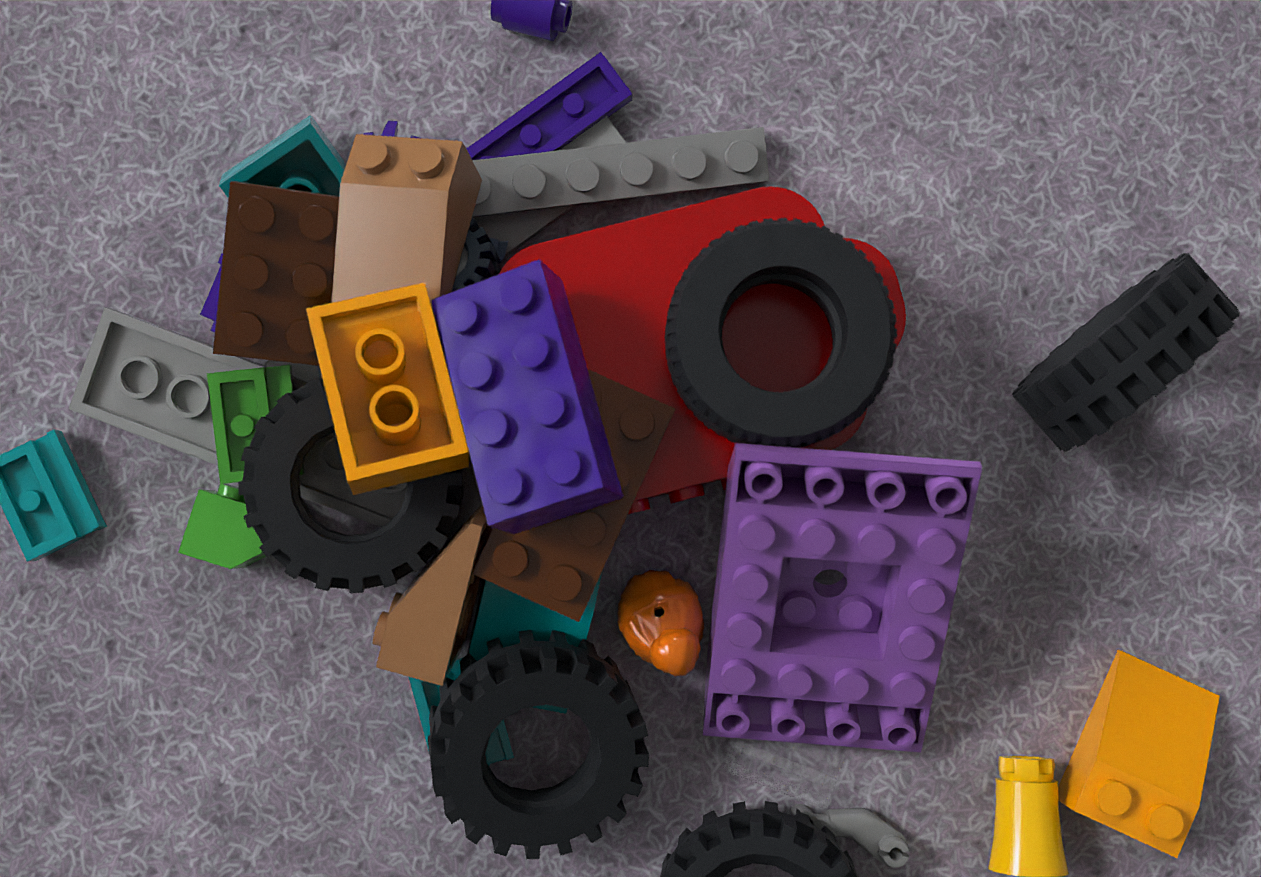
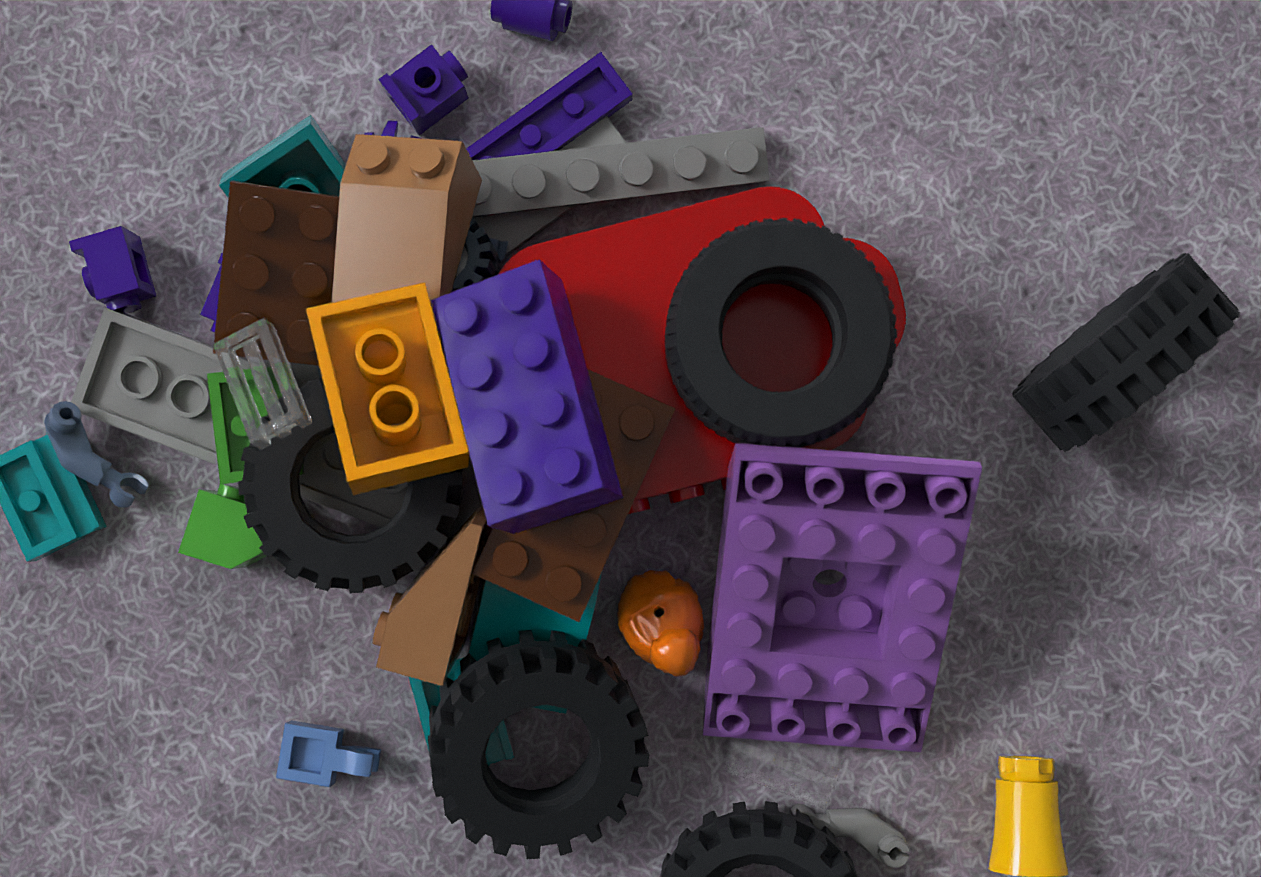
(76, 455): none -> sand blue arm
(115, 268): none -> dark purple brick
(280, 424): none -> clear tile
(316, 754): none -> medium blue plate
(426, 105): none -> dark purple brick
(1143, 754): light orange slope -> none

